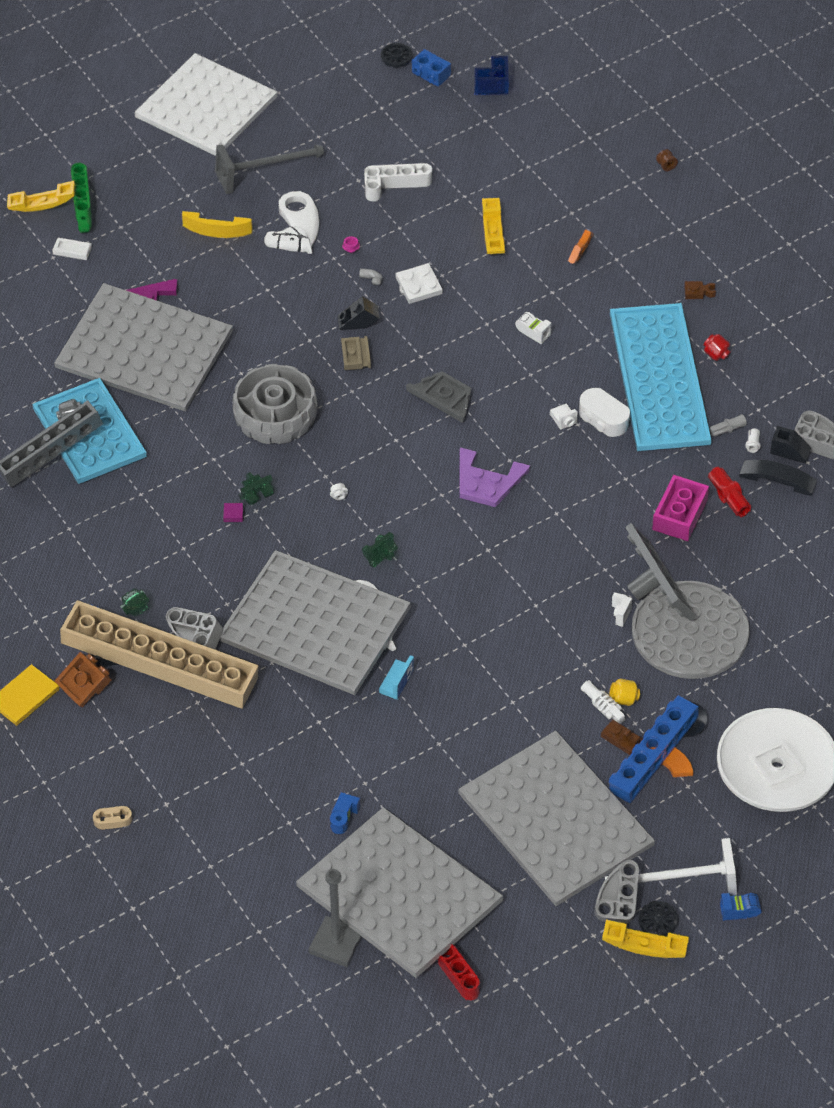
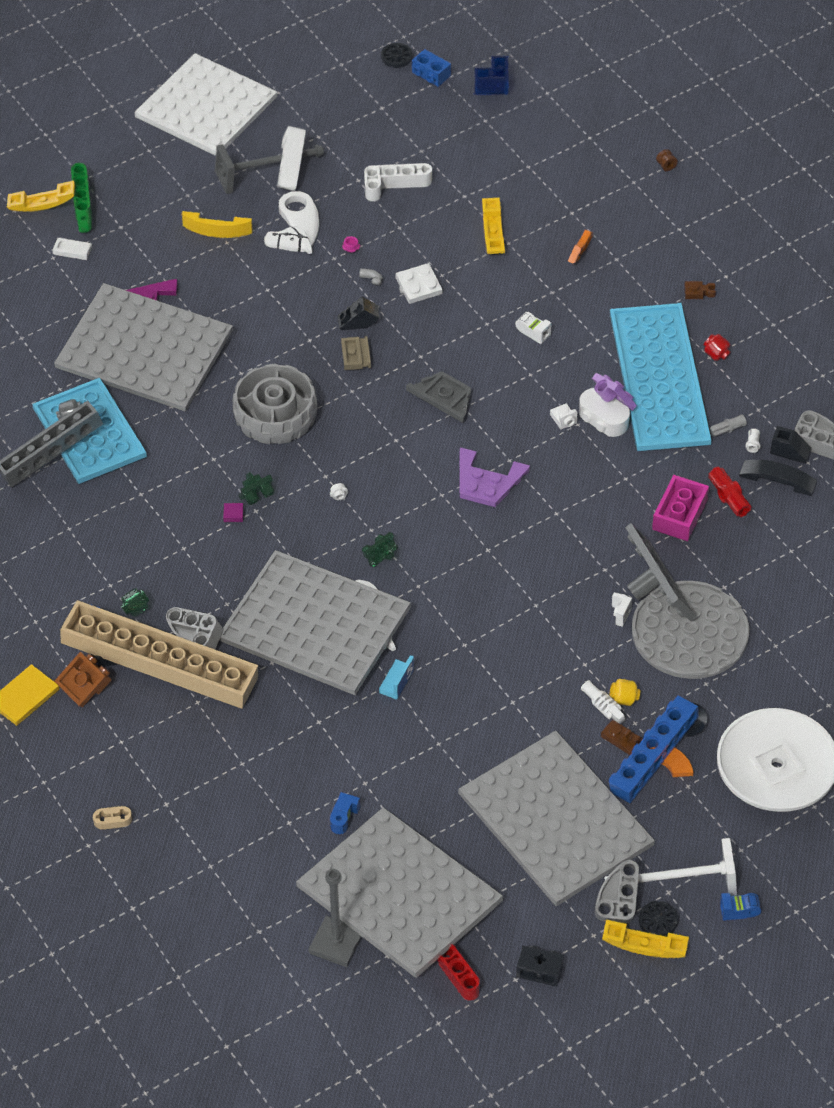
(291, 158): none -> white beam
(539, 965): none -> black brick
(609, 390): none -> medium lavender plate

